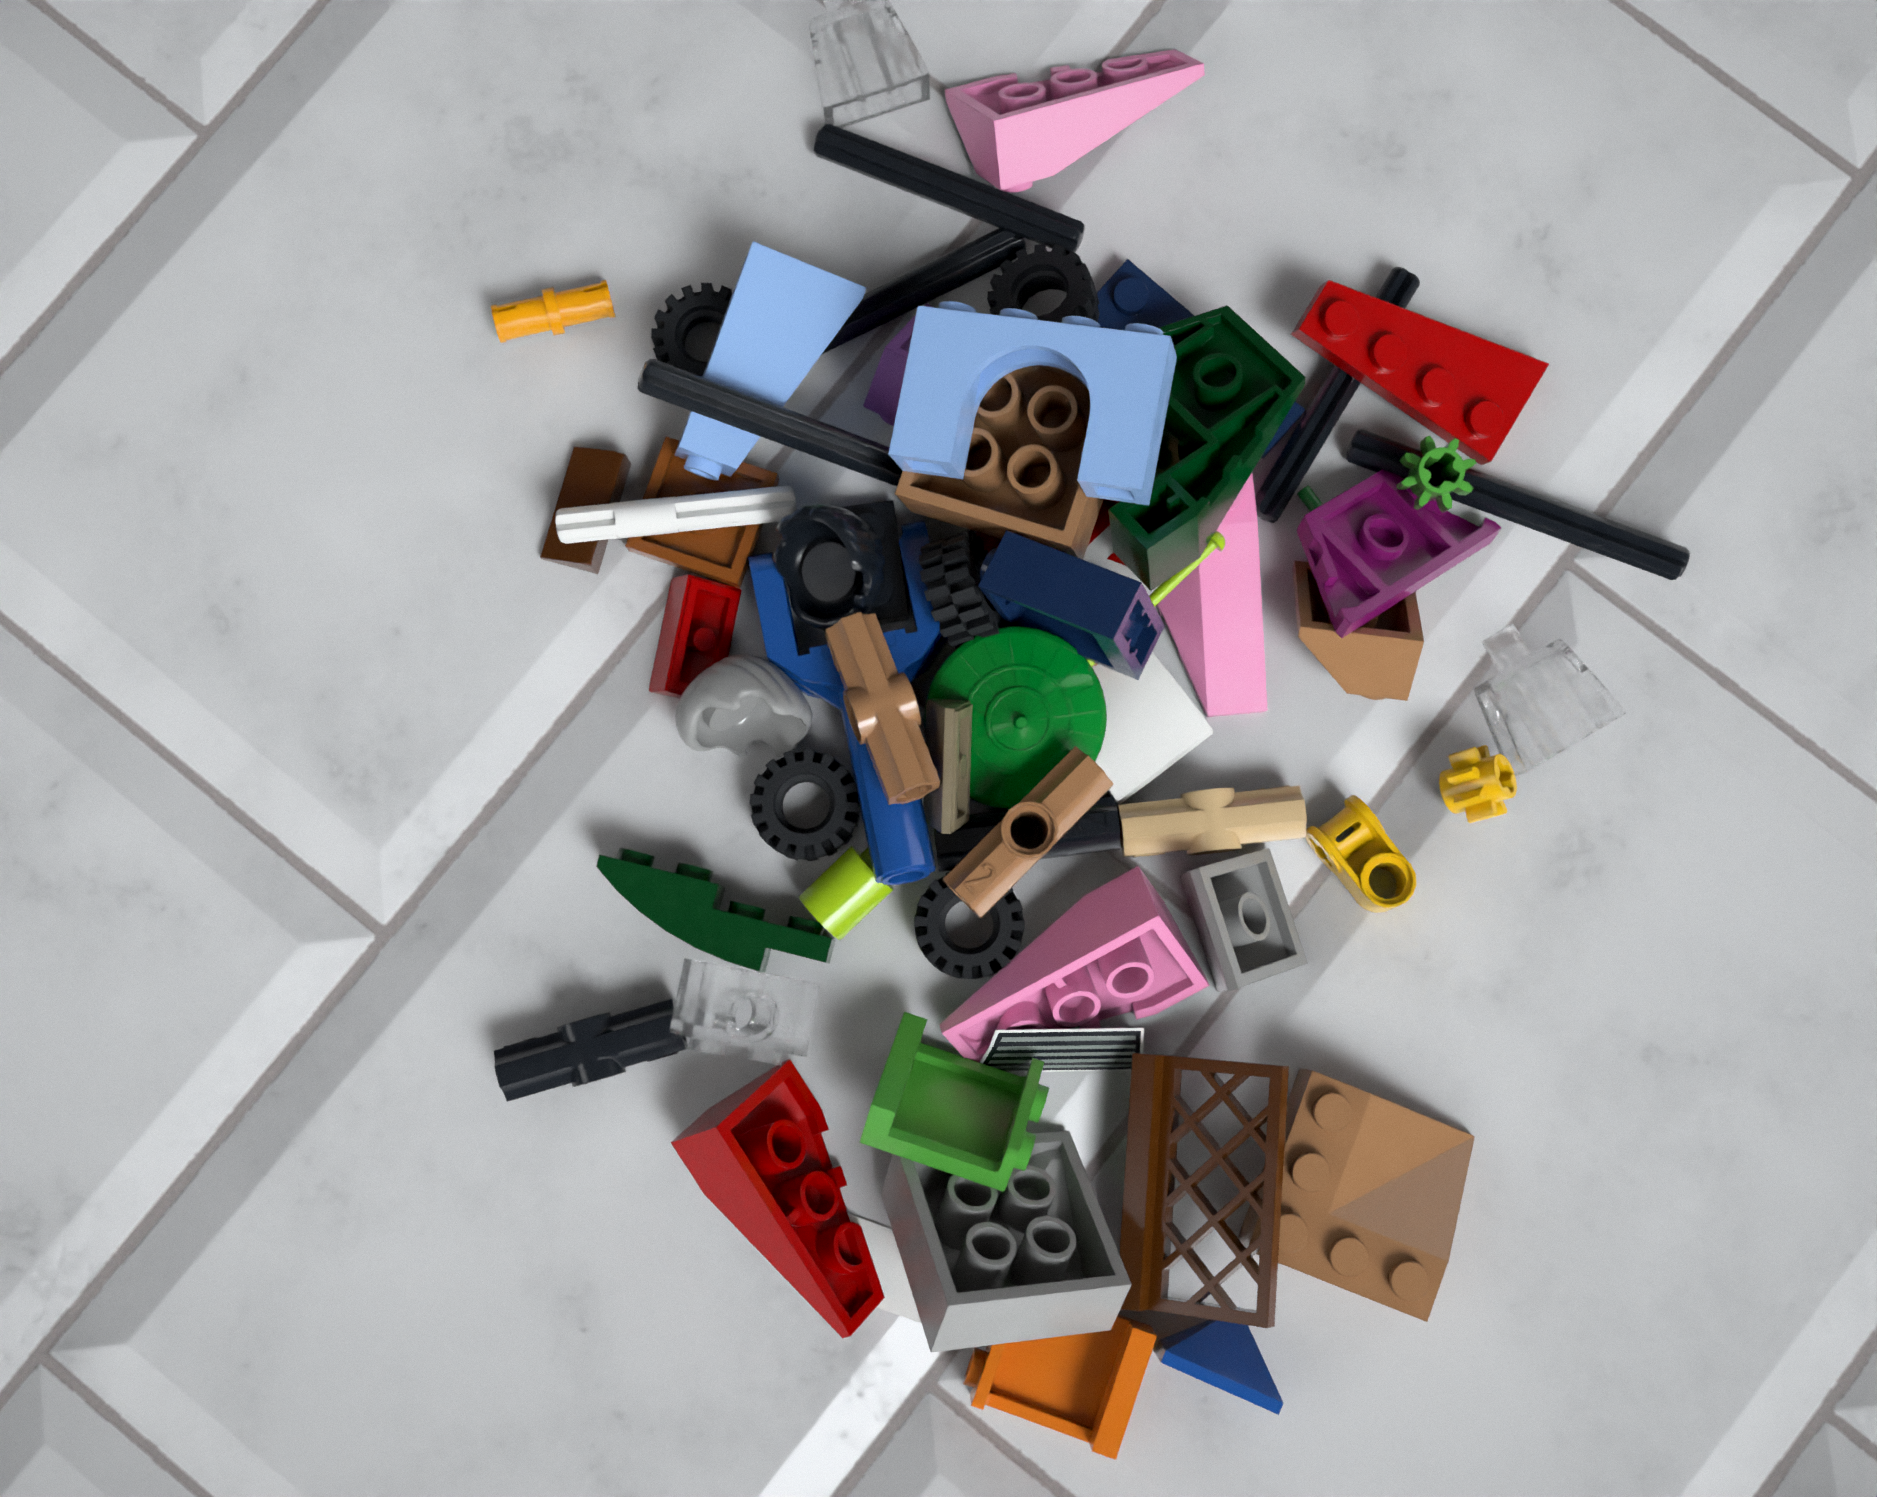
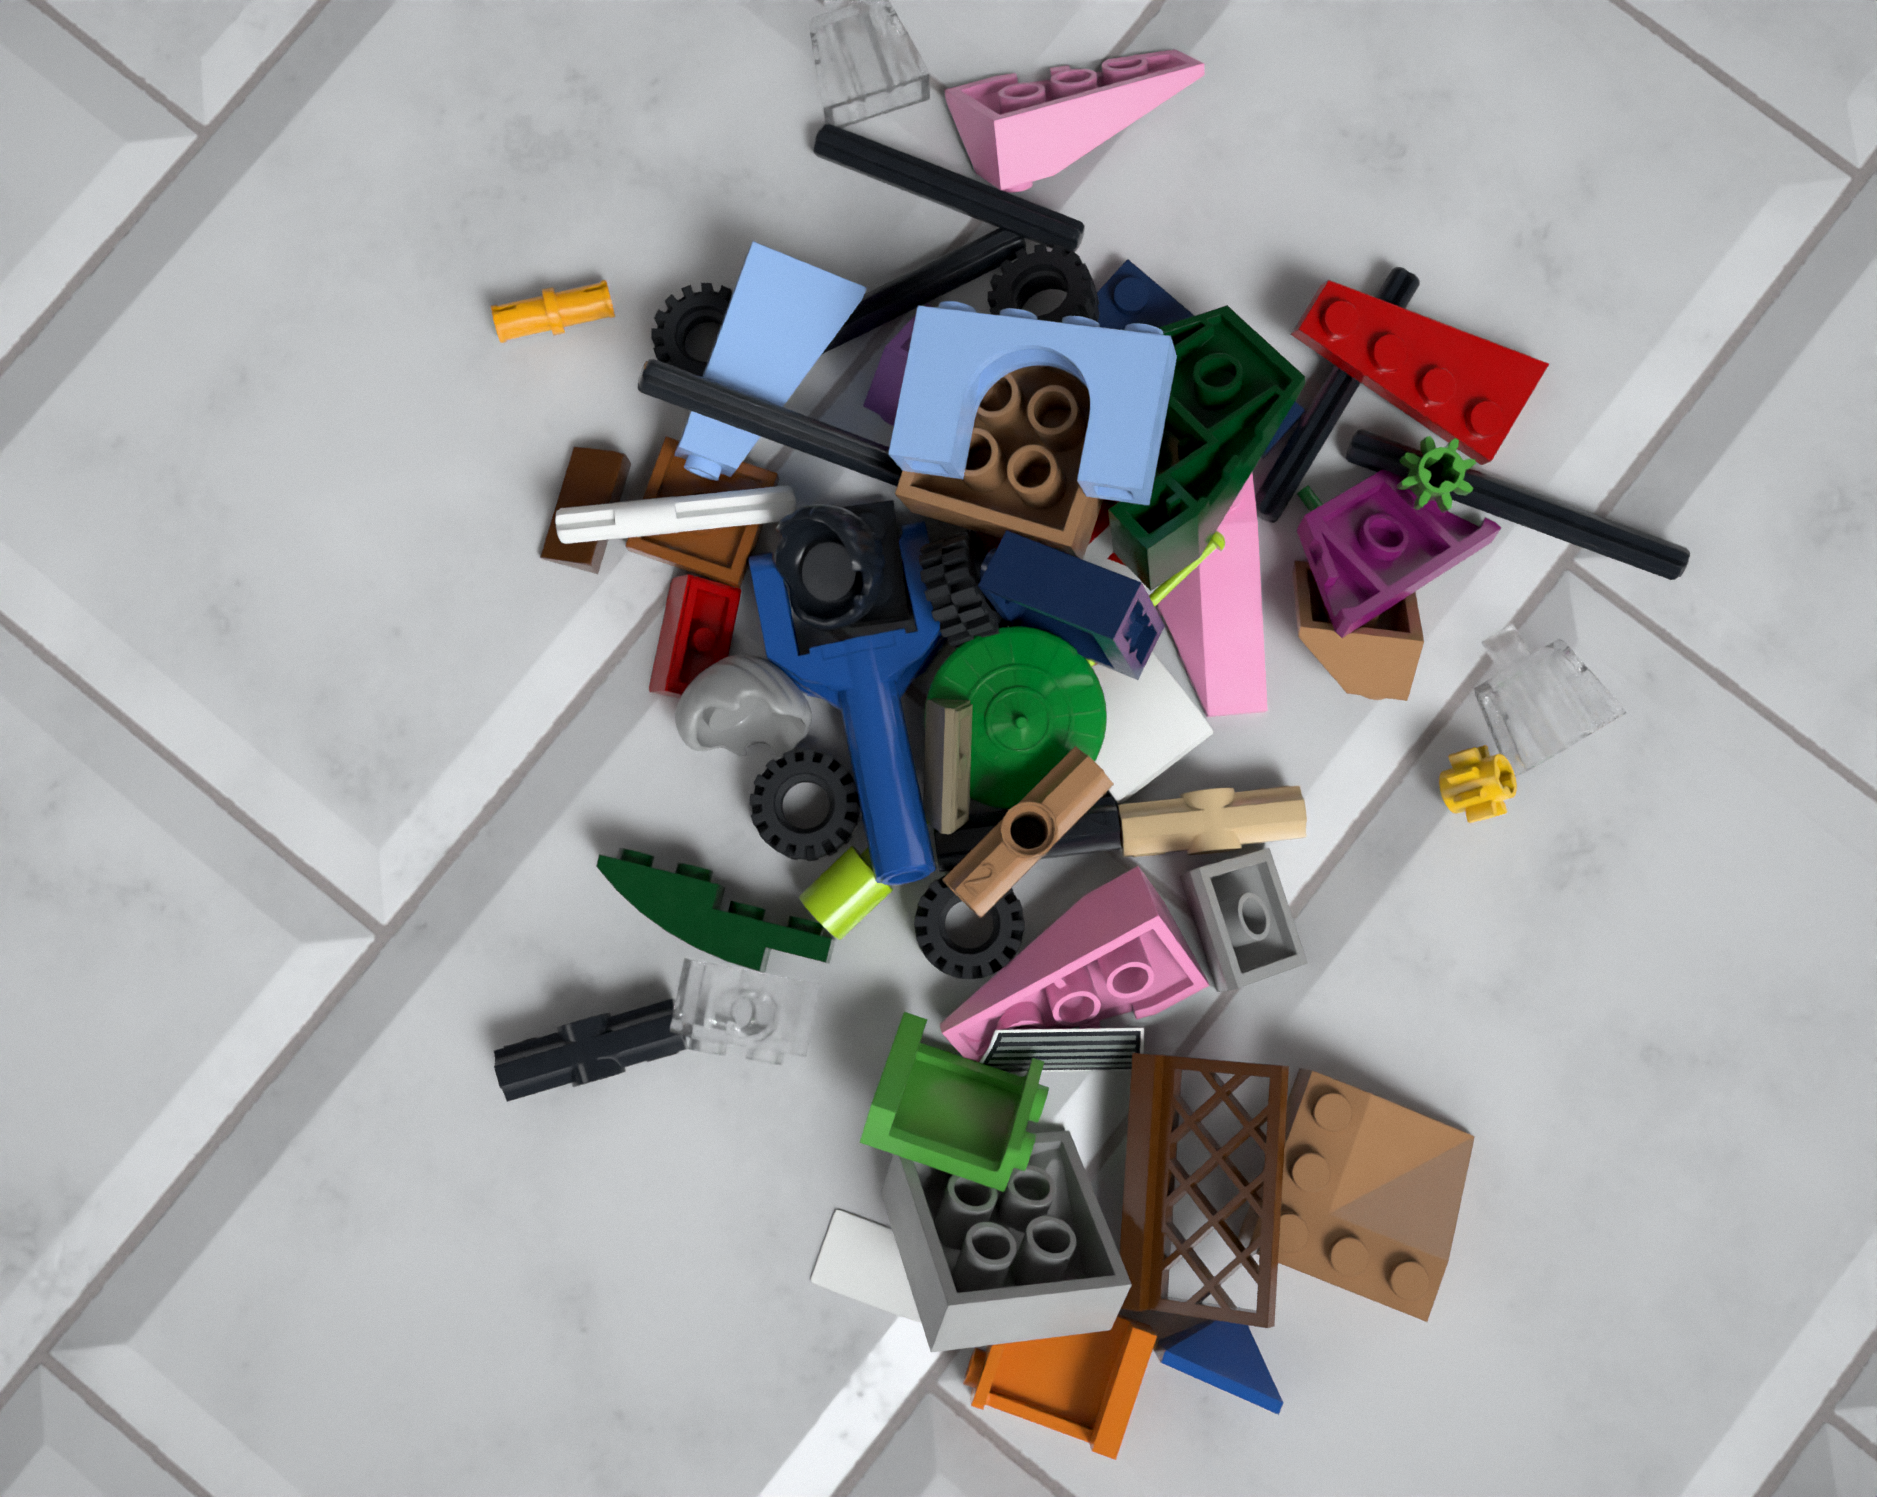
(773, 1179): red wedge -> none
(882, 708): medium nougat piece -> none
(1361, 853): yellow piece -> none

